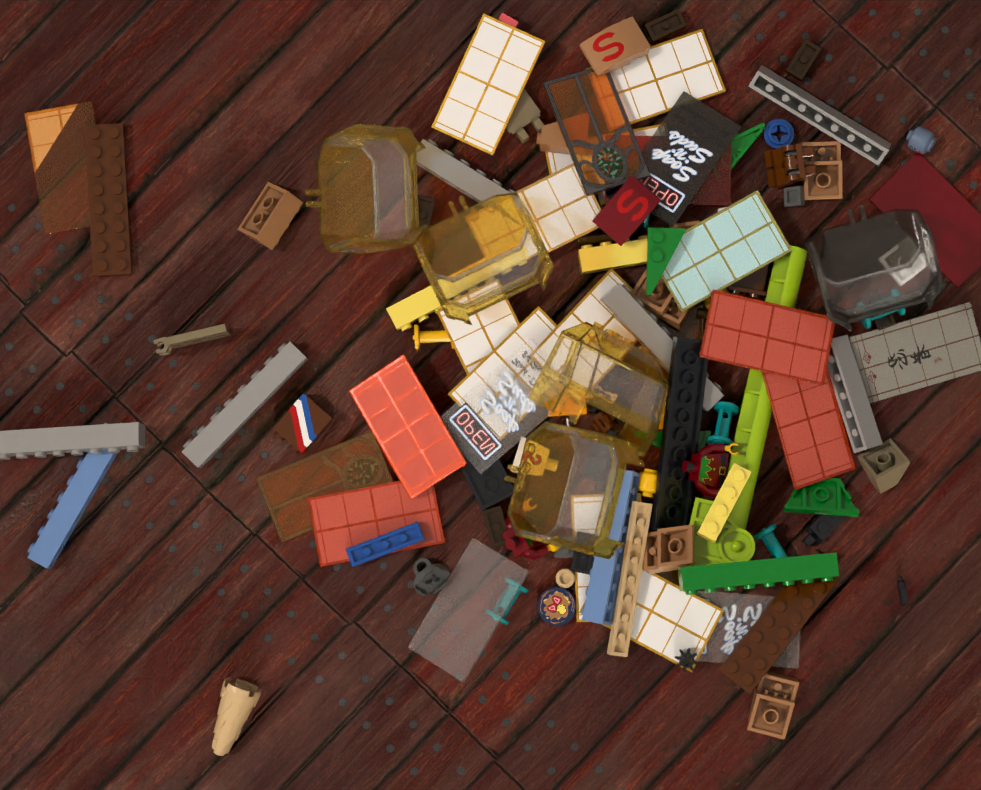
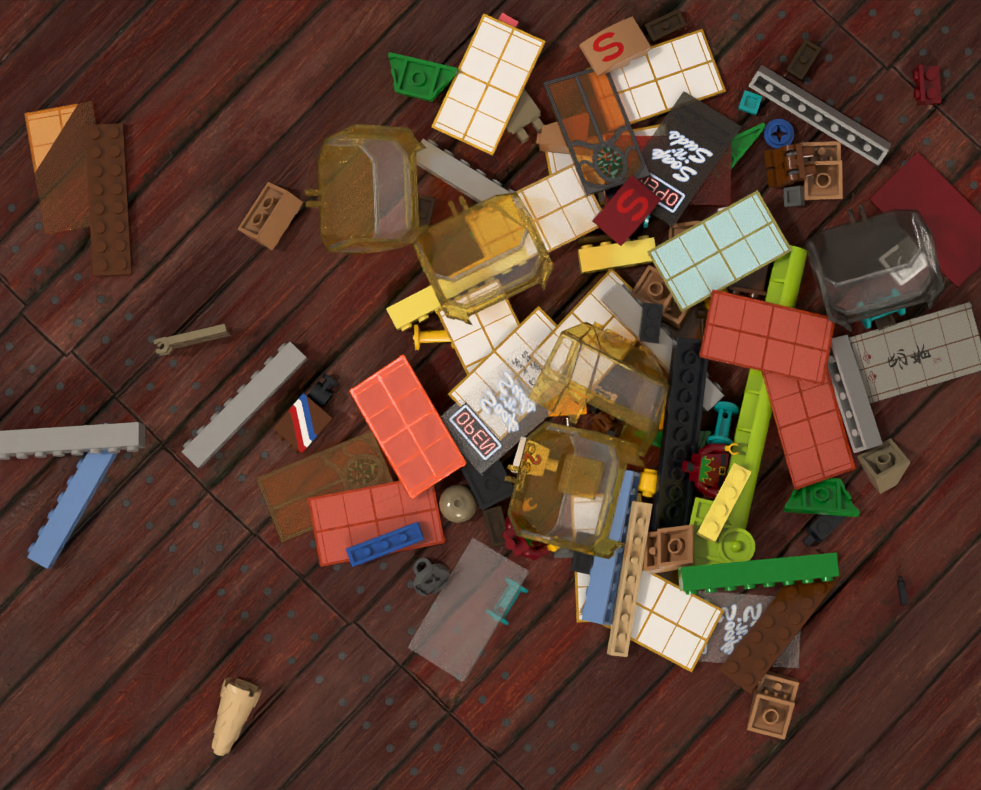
(322, 392): none -> black piece
(419, 77): none -> green wing
(458, 503): none -> dark tan cylinder
(556, 606): tile -> none
(565, 578): tan tile -> none
(580, 477): none -> clear yellow plate
(650, 323): none -> black plate
(660, 248): green wing -> none
(683, 654): black gear -> none
(750, 102): none -> teal plate
(771, 541): teal hose -> none
(921, 140): sand blue head -> none
(927, 85): none -> dark red bracket

